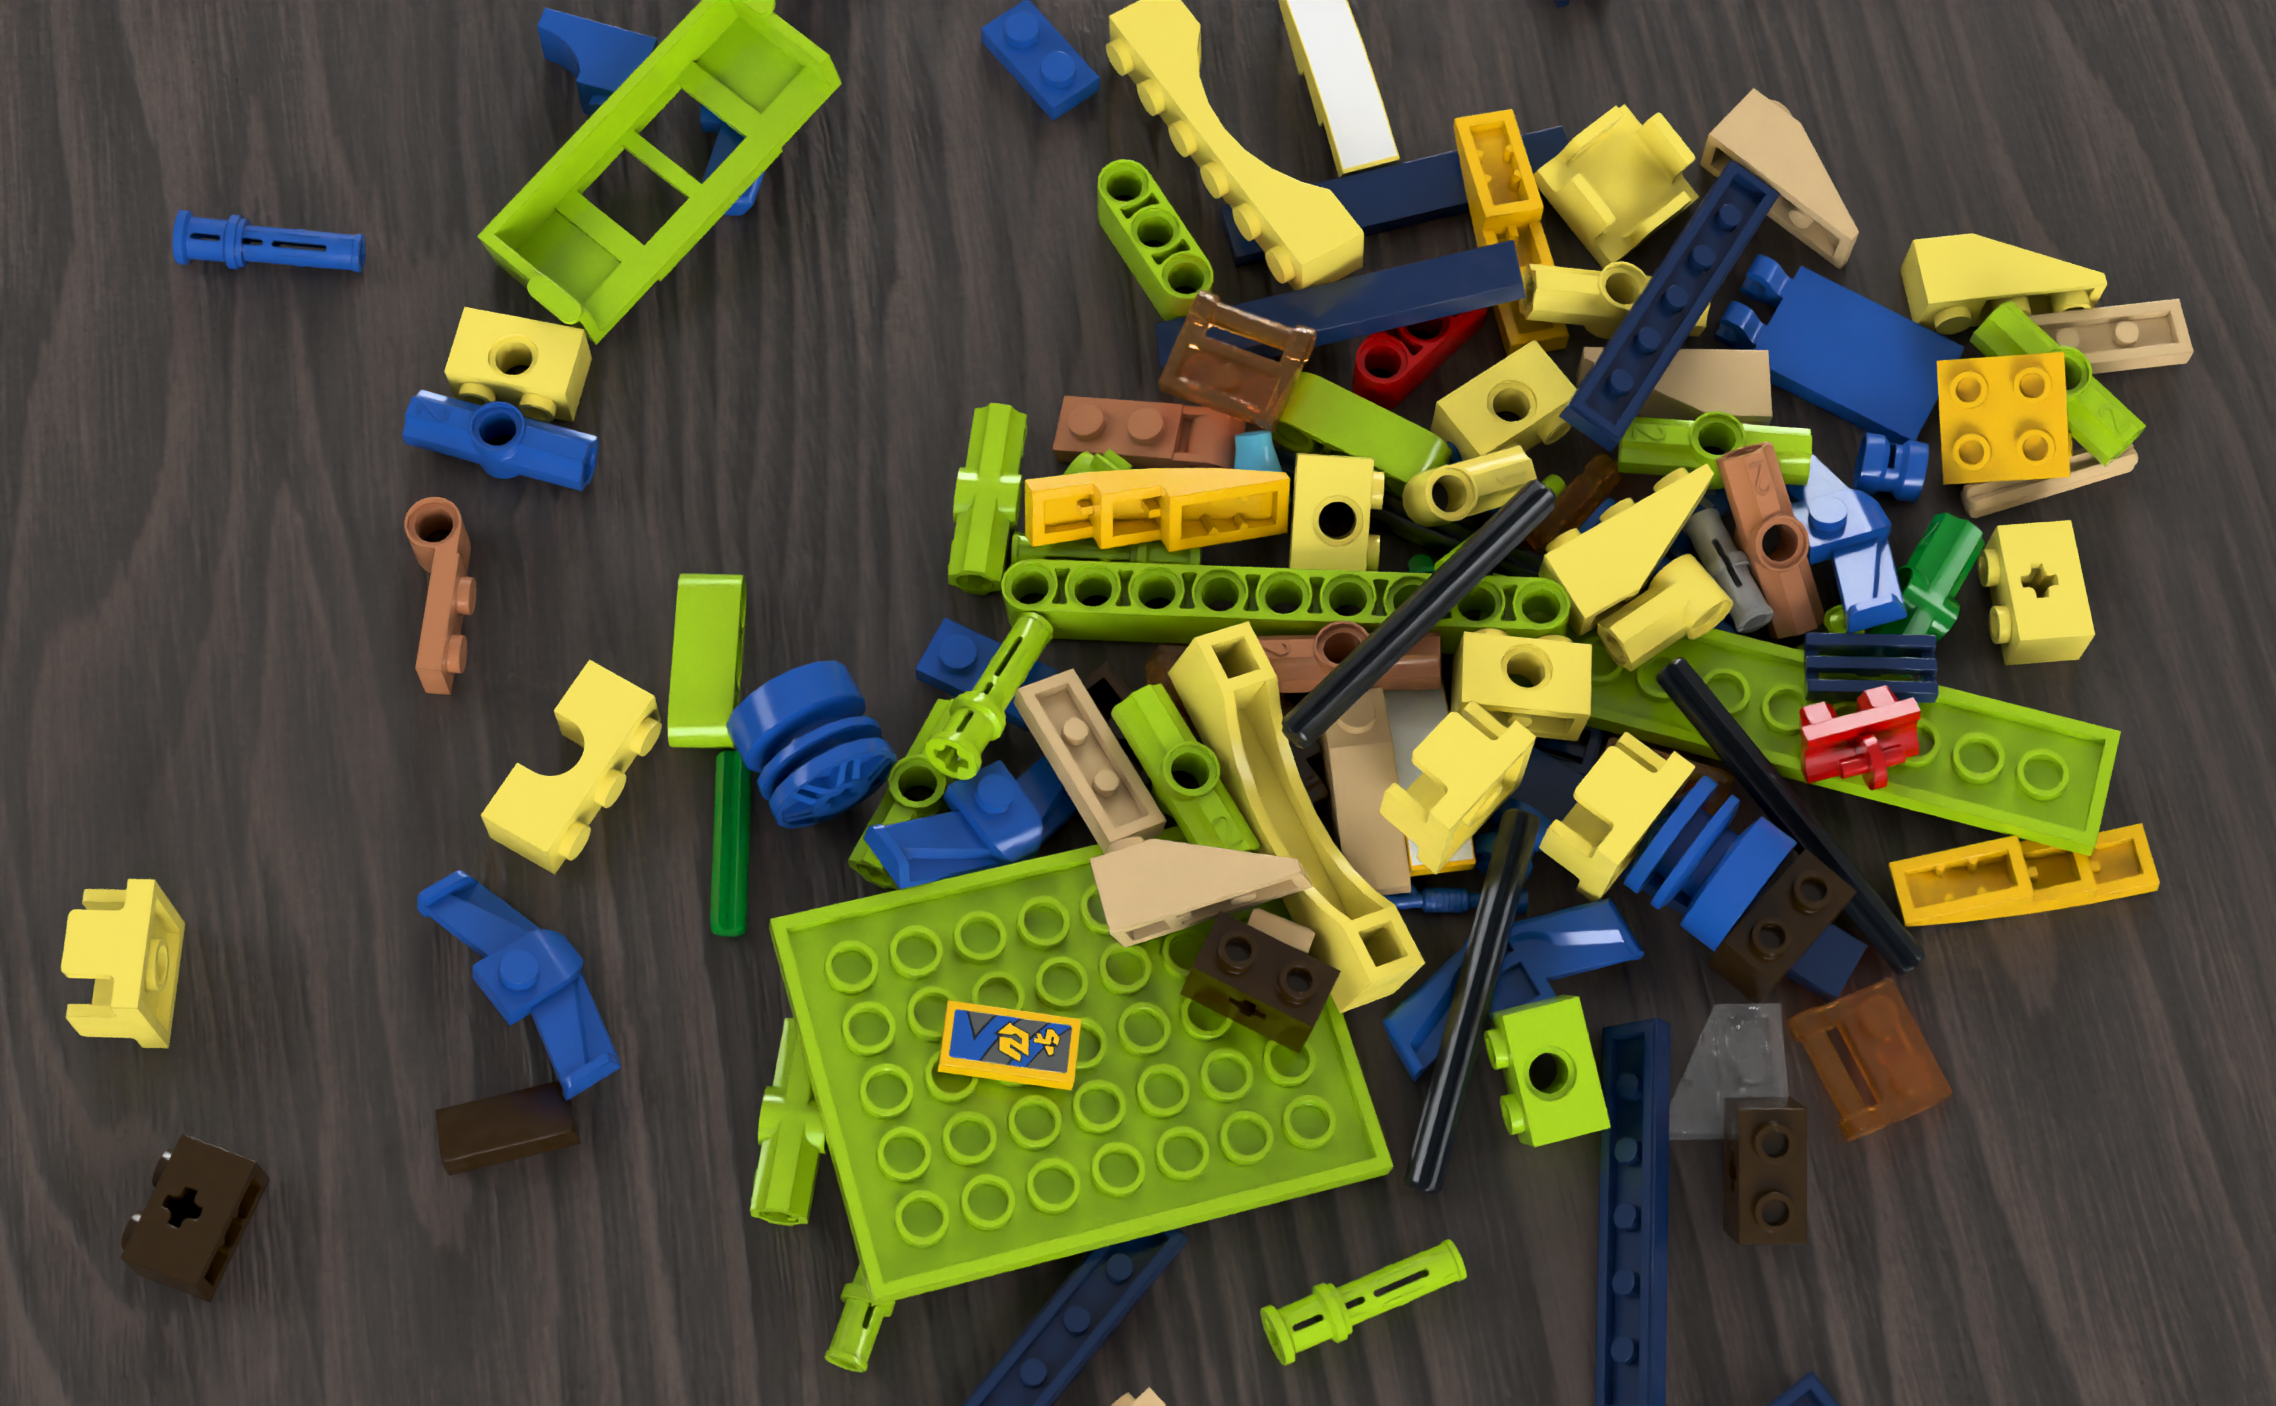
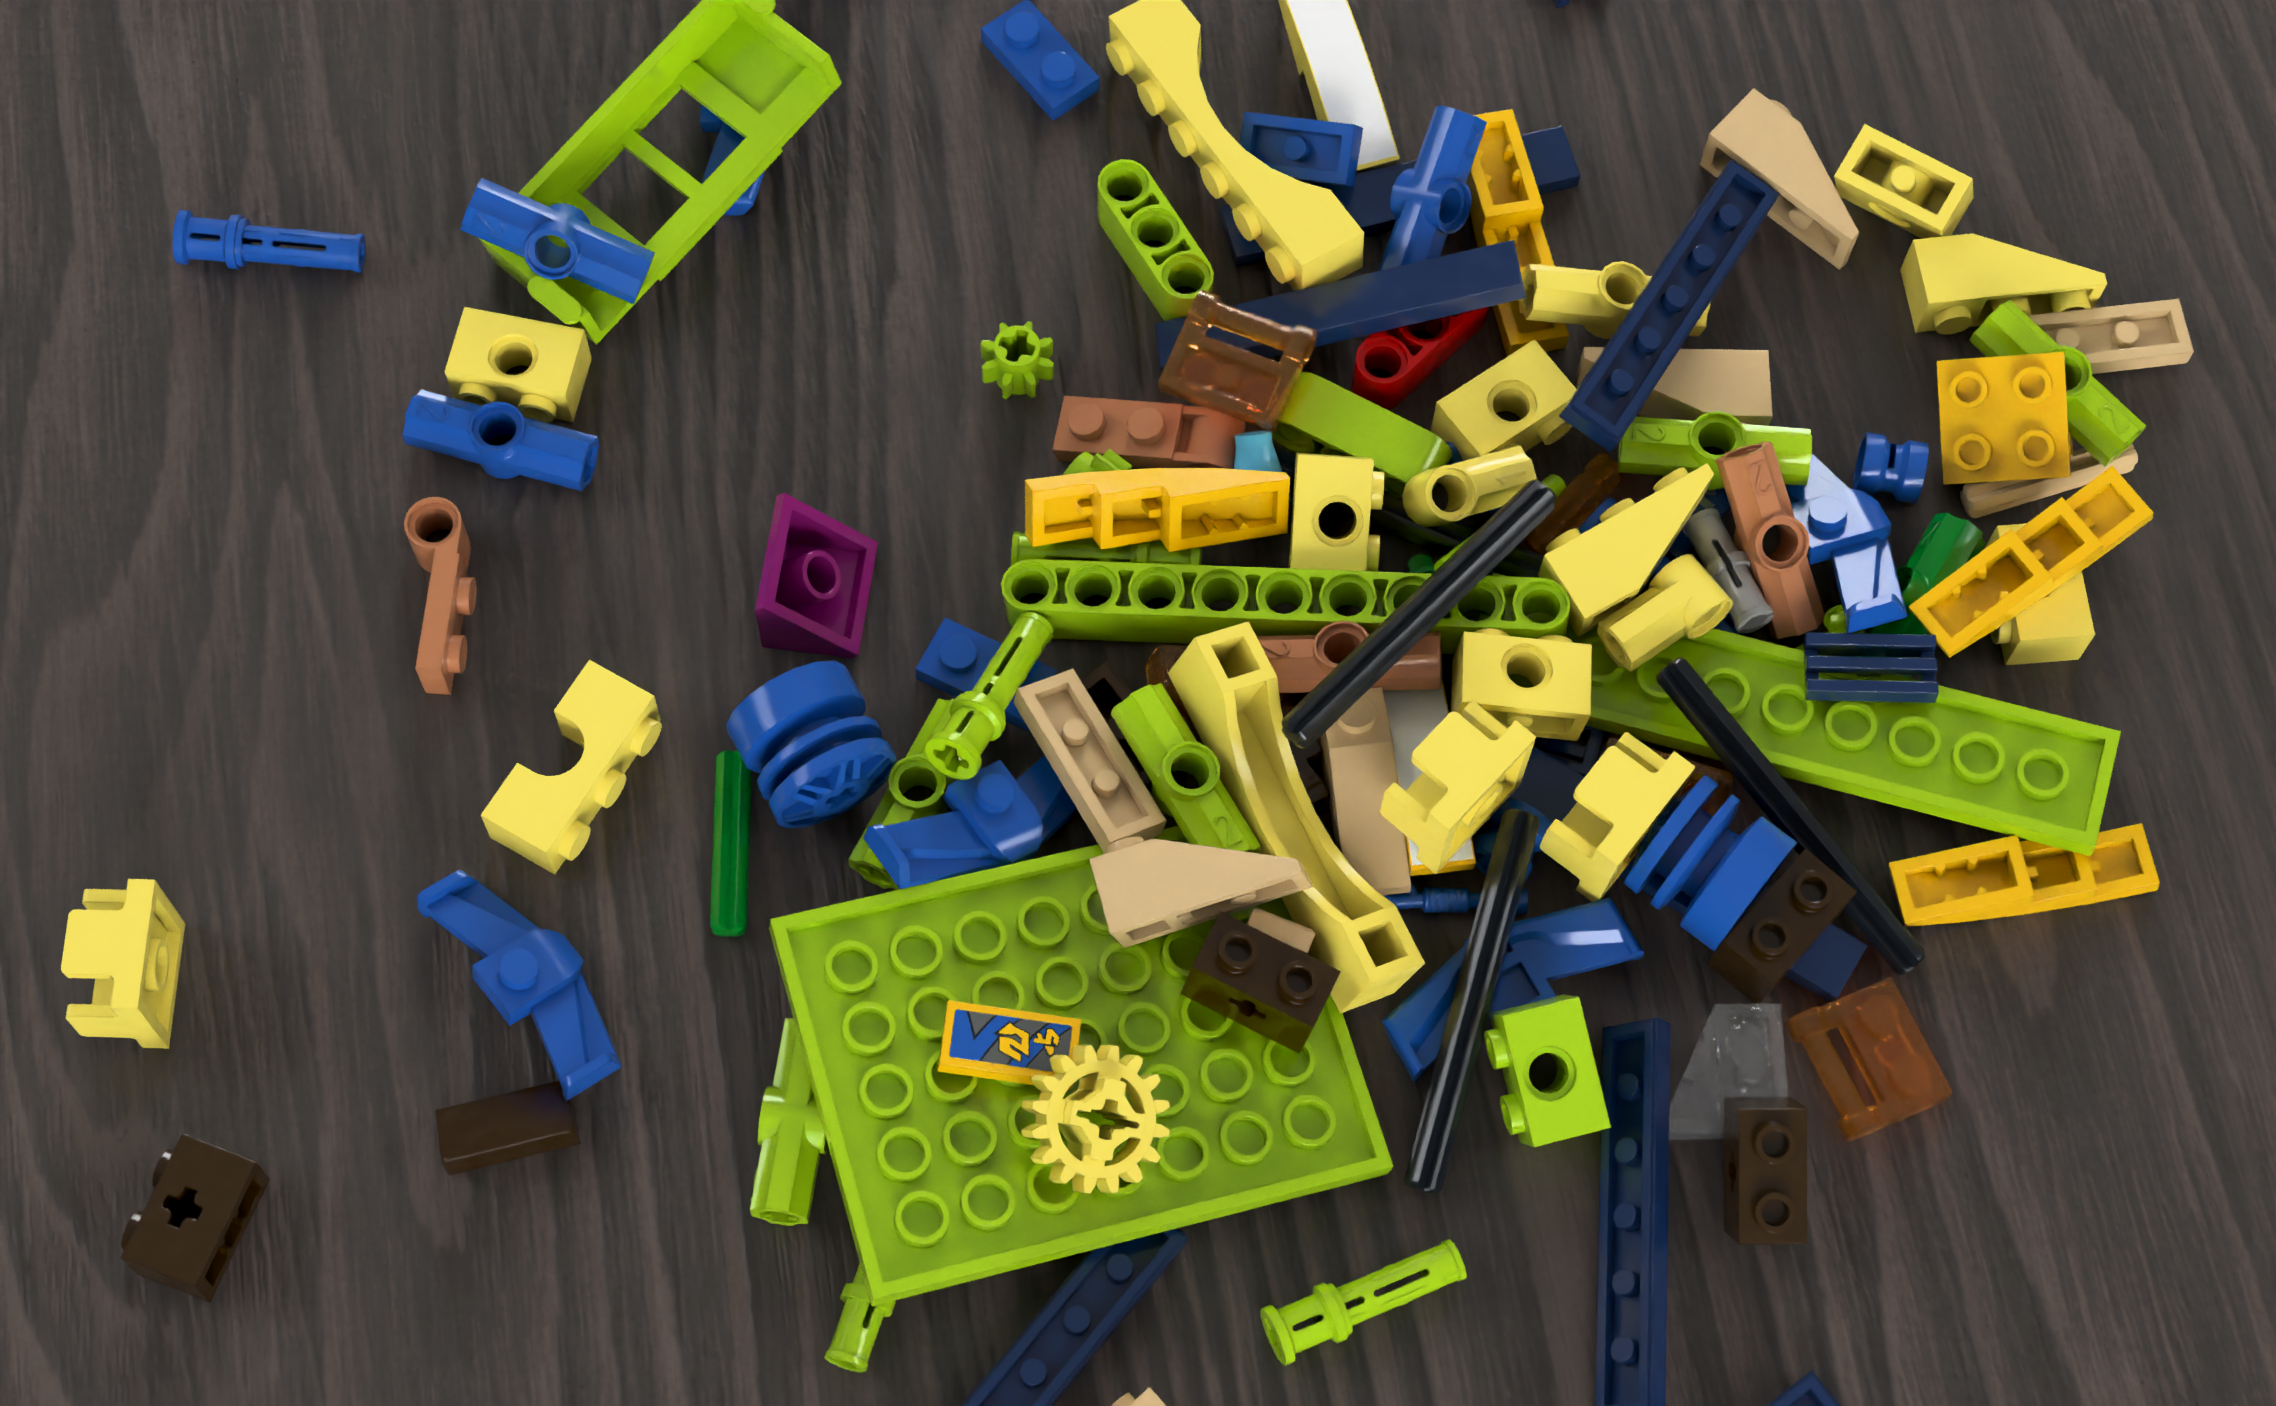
(523, 228): none -> blue piece
(593, 53): blue arch -> none
(706, 659): lime beam -> none
(813, 582): none -> magenta slope
(987, 499): lime piece -> none
(1016, 344): none -> lime gear
(1088, 1143): none -> light yellow gear
(1304, 147): none -> blue plate
(1434, 194): none -> blue piece
(1619, 182): light yellow panel -> none
(1840, 350): blue tile -> none
(1859, 743): red hips -> none
(1903, 185): none -> light yellow brick
(2031, 562): none -> yellow slope

